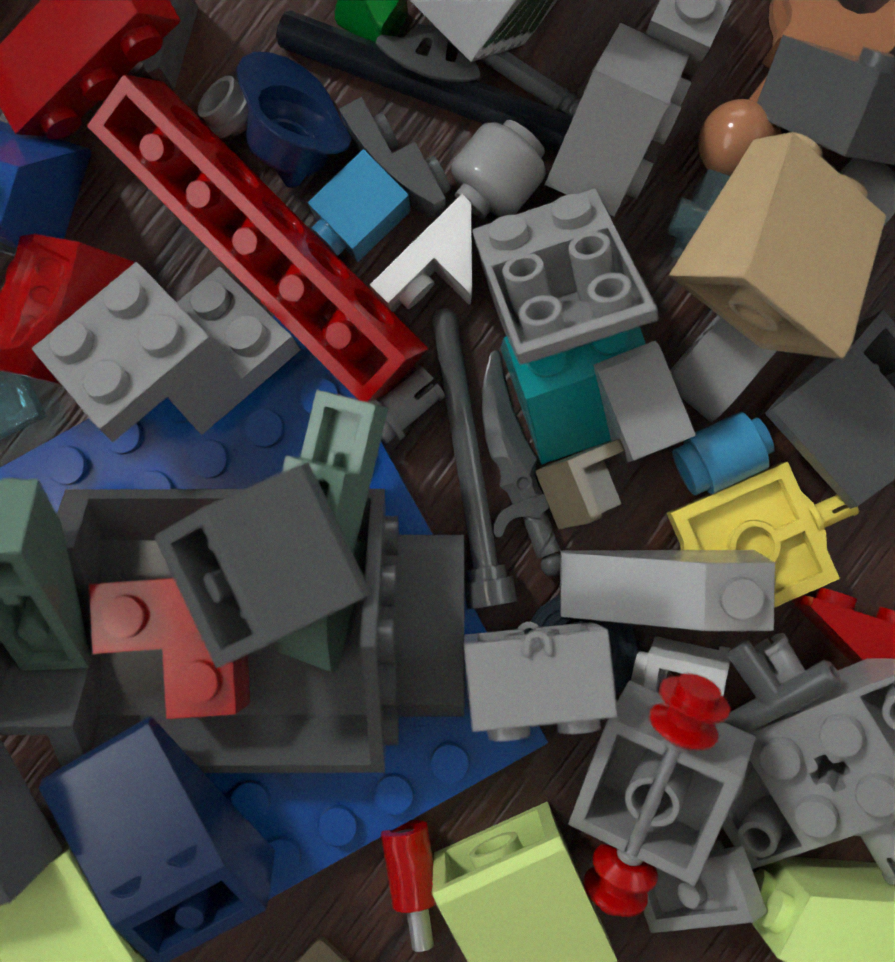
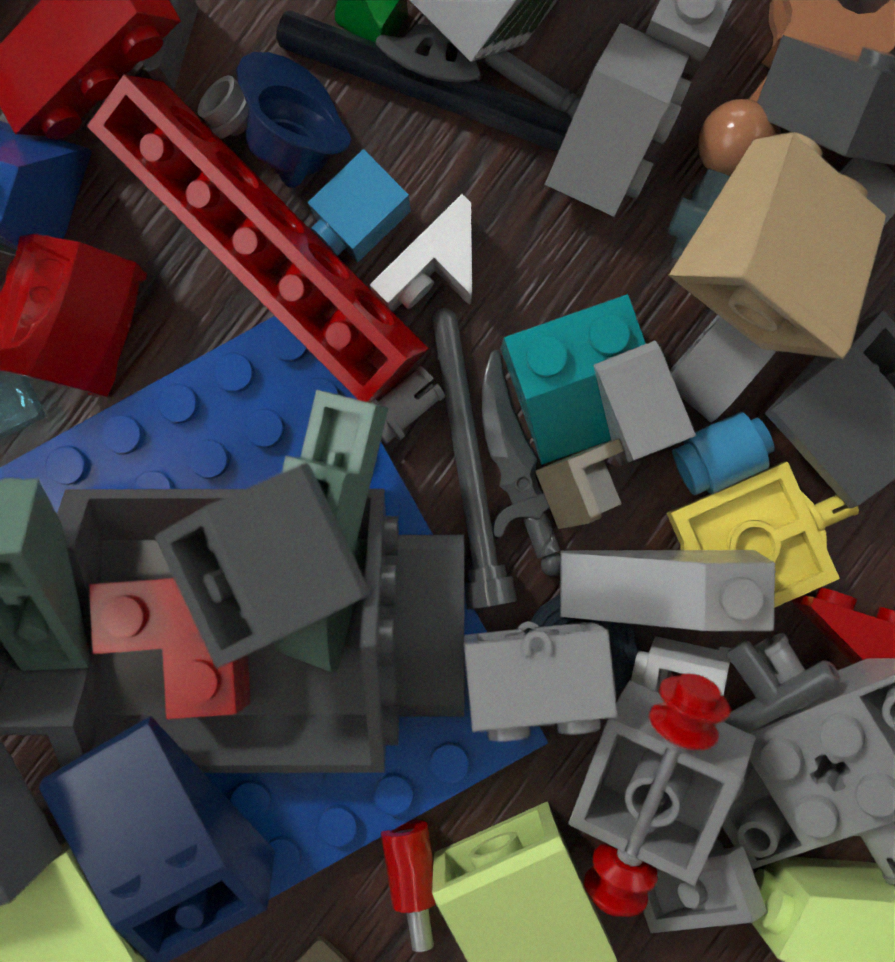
(142, 346): light grey bracket -> none
(418, 177): dark grey slope -> none
(499, 168): light grey head -> none
(561, 276): light grey slope -> none

